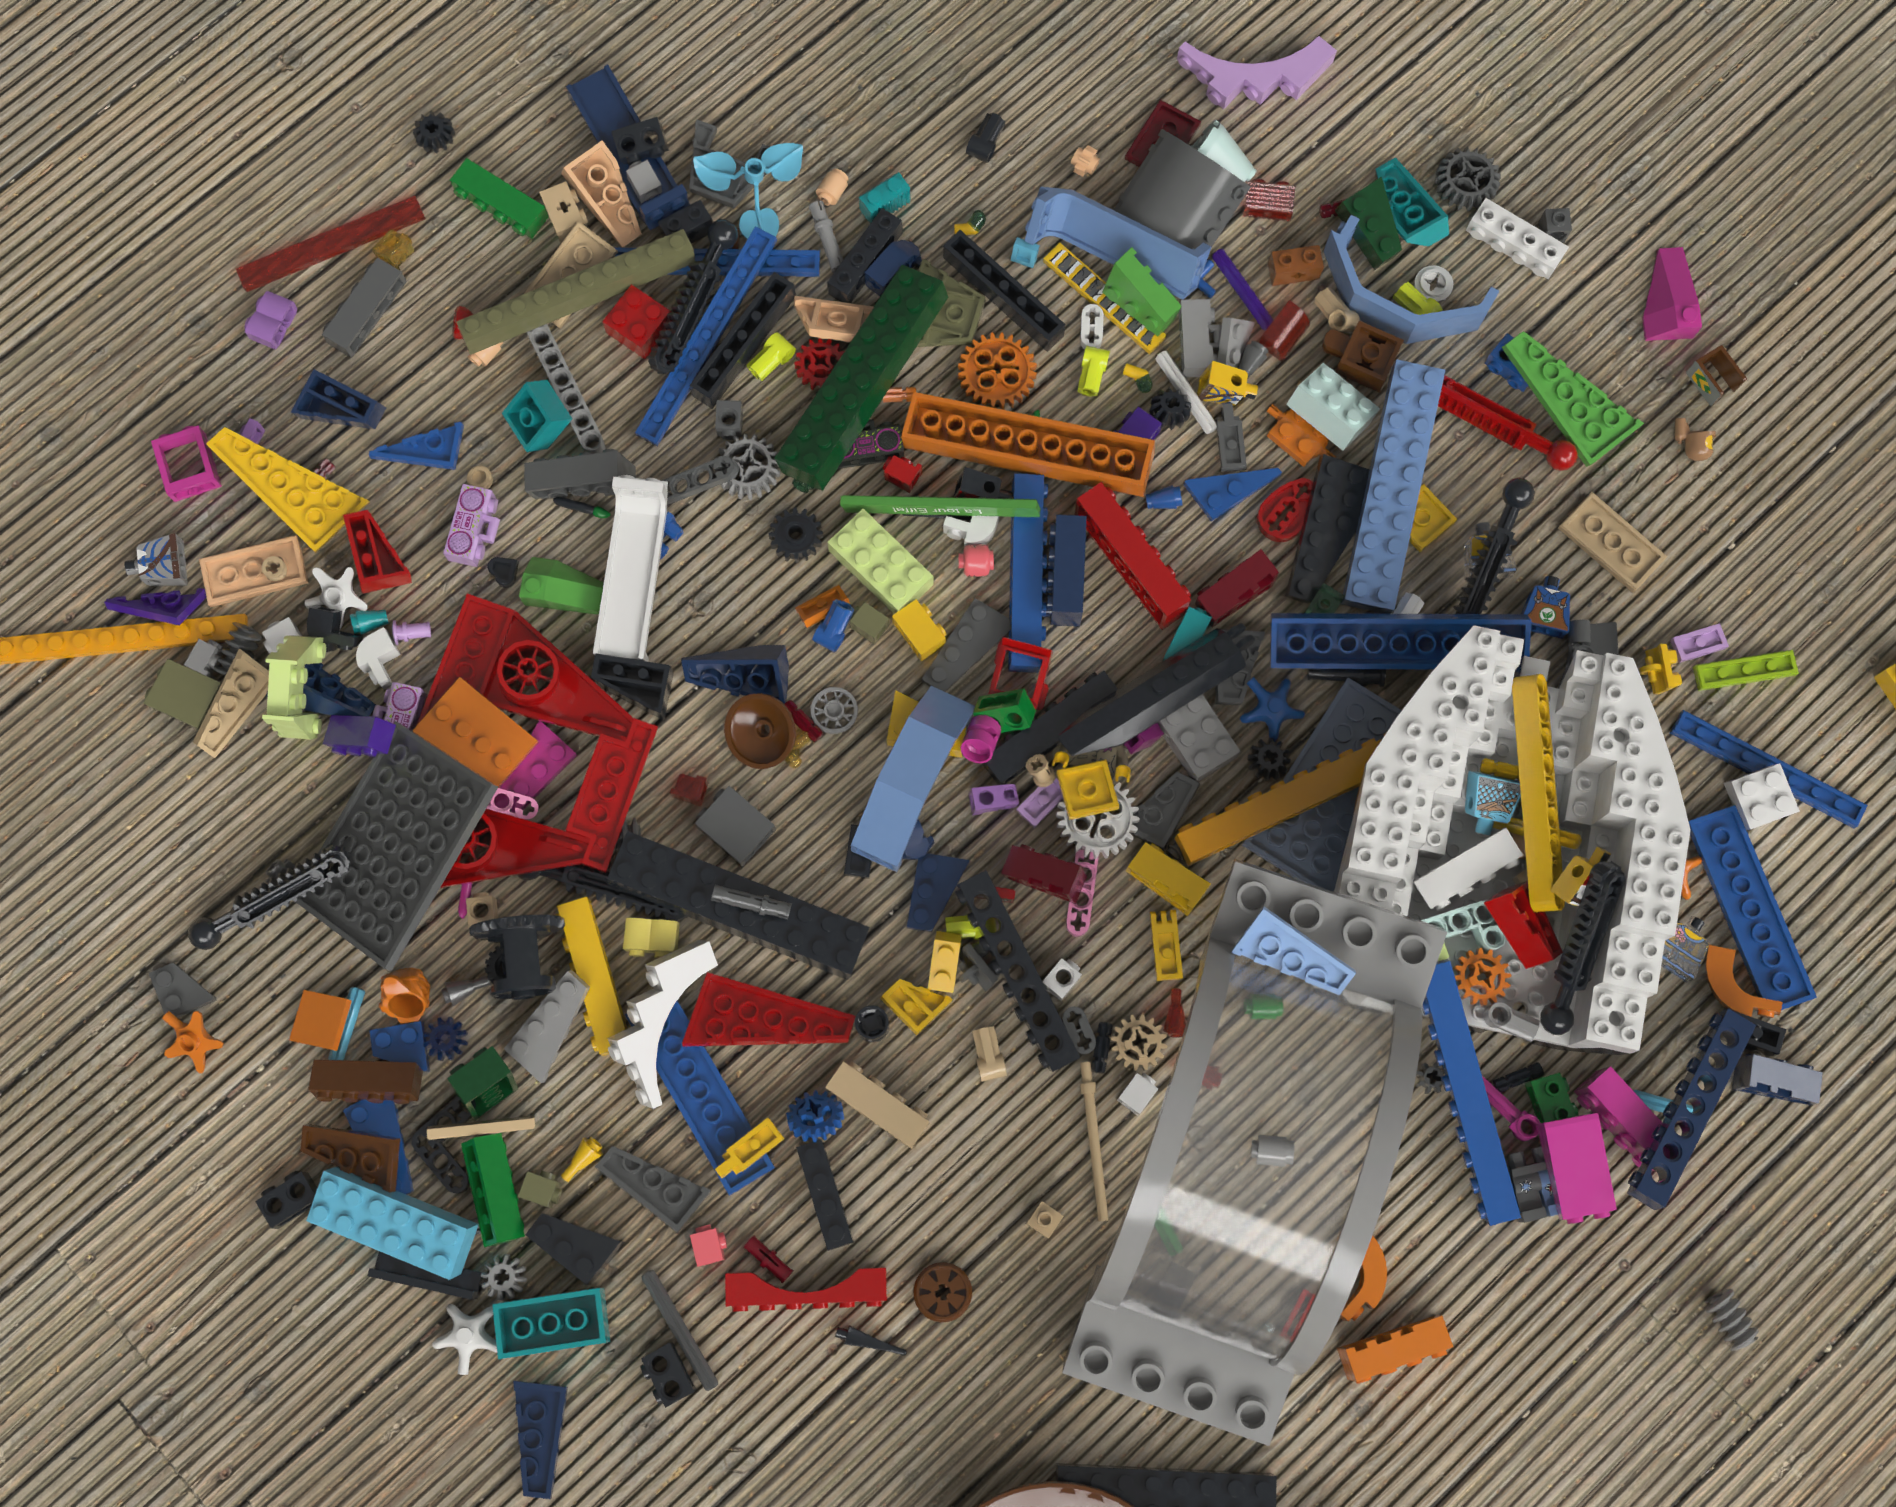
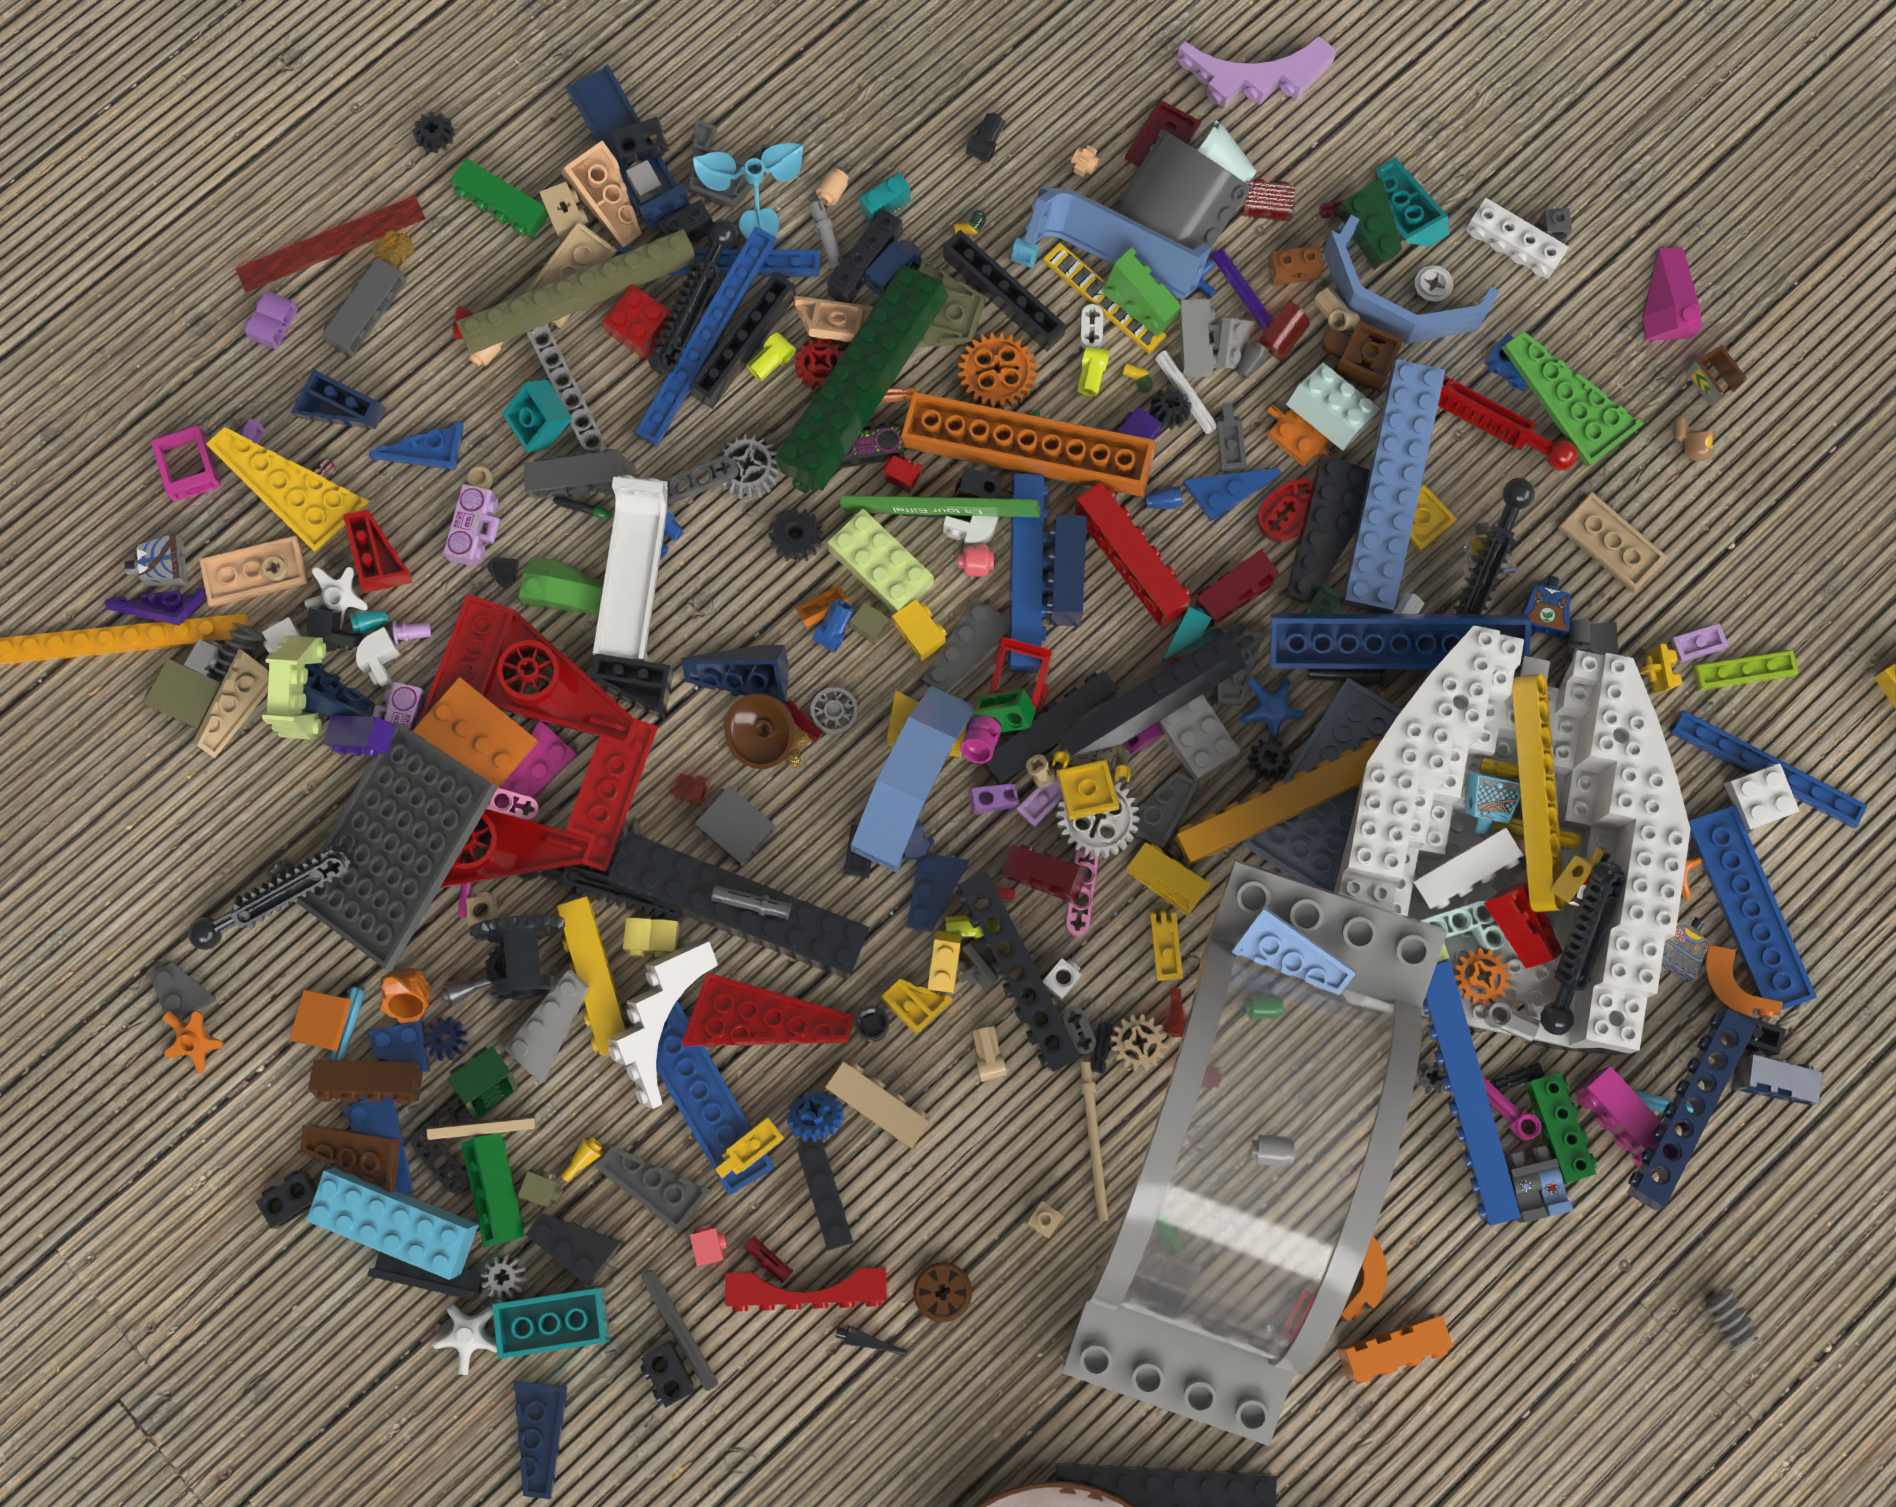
(729, 409): dark grey brick -> none
(1138, 1093): white brick -> none
(1225, 384): yellow torso -> none
(1414, 301): neon yellow piece -> none
(1471, 170): dark grey gear -> none
(1577, 1167): dark pink slope -> none

